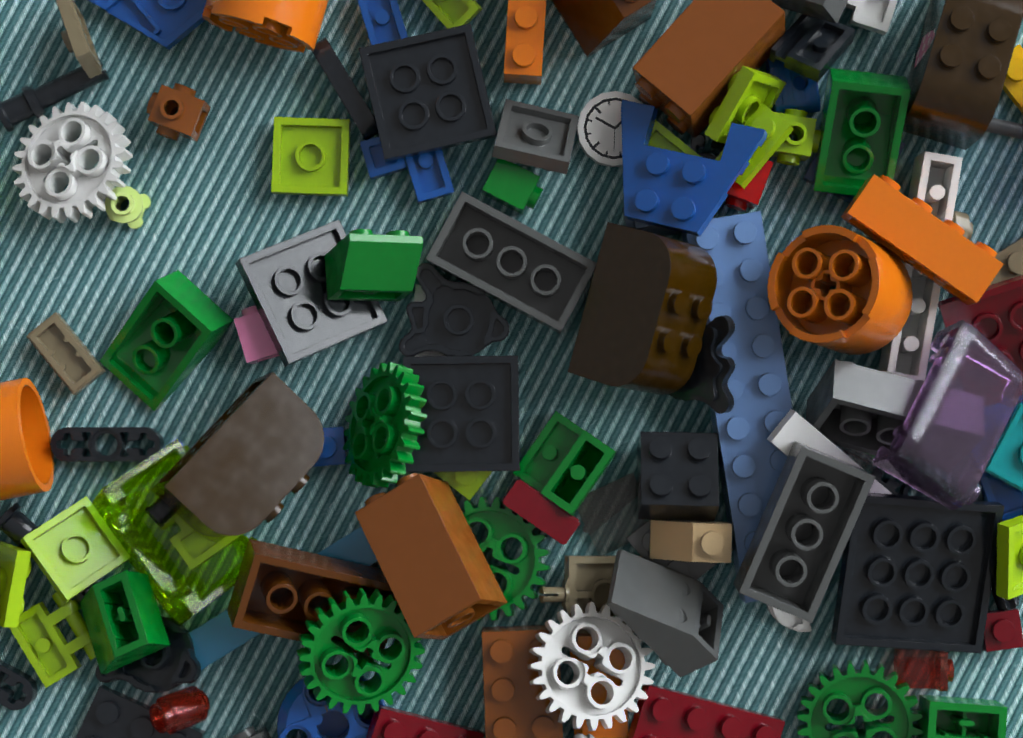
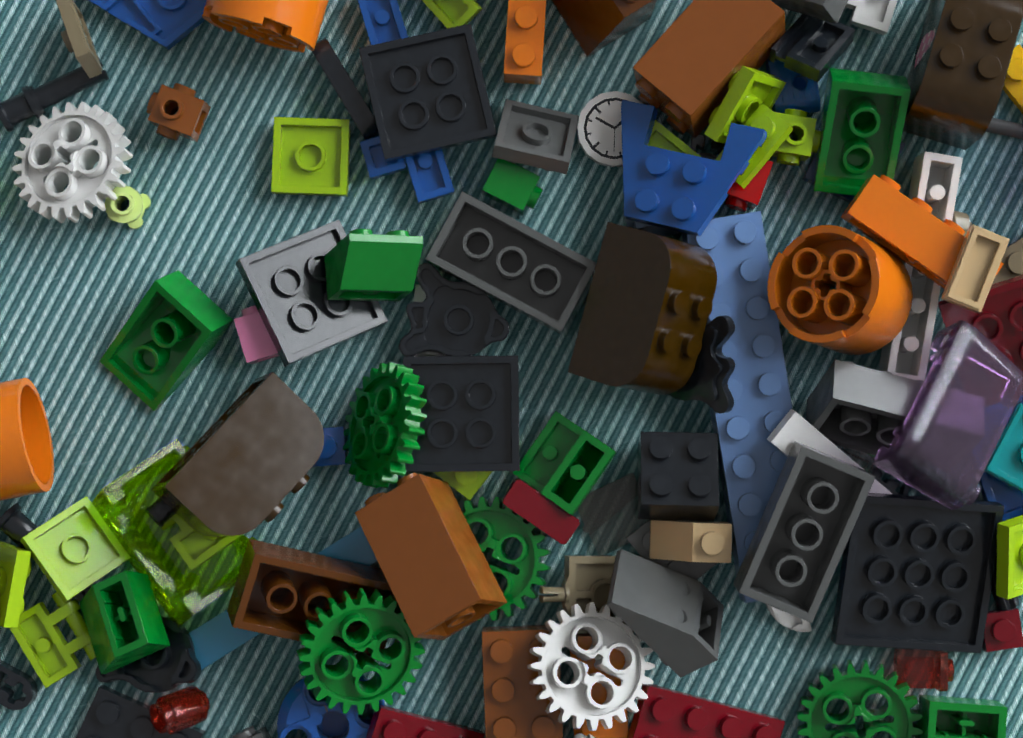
(65, 353): dark tan plate -> none
(79, 434): black beam -> none
(975, 268): none -> tan tile

